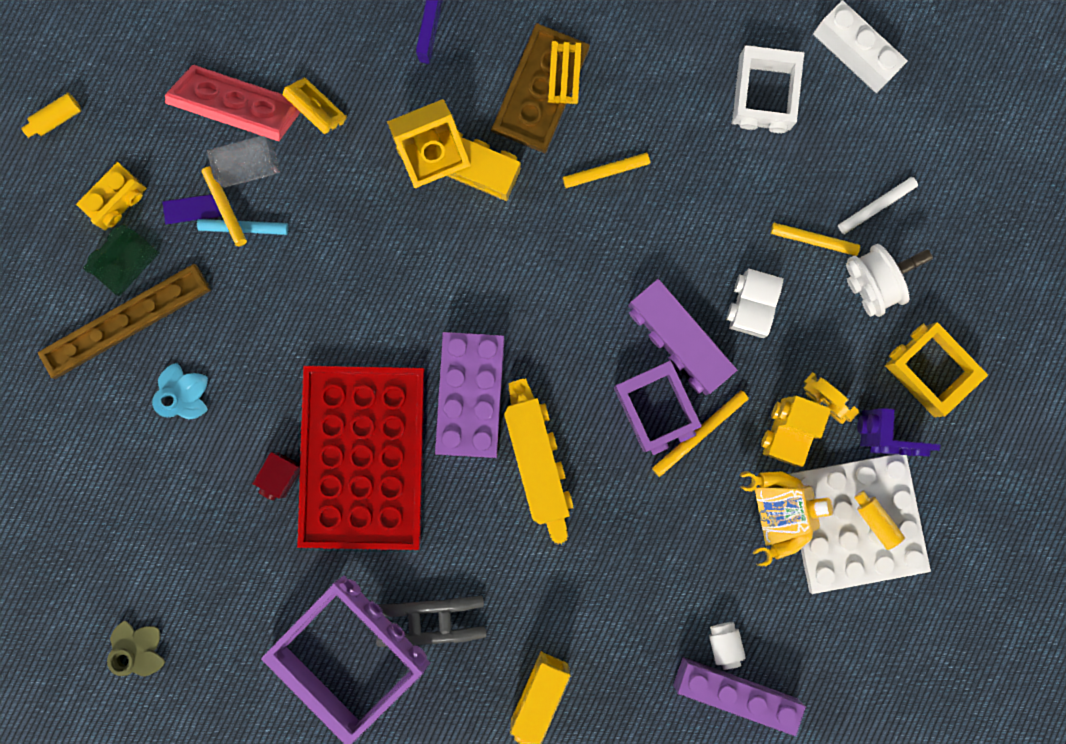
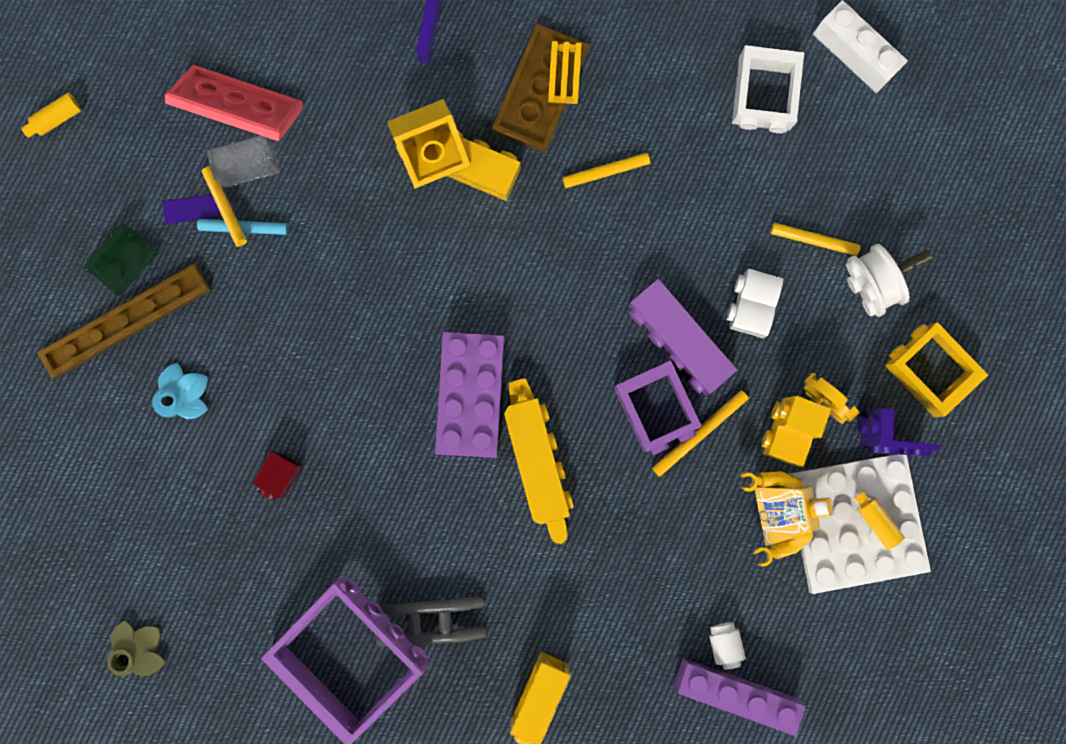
(111, 197): yellow bracket -> none
(314, 105): yellow tile -> none
(361, 458): red plate -> none
(878, 205): white bar -> none

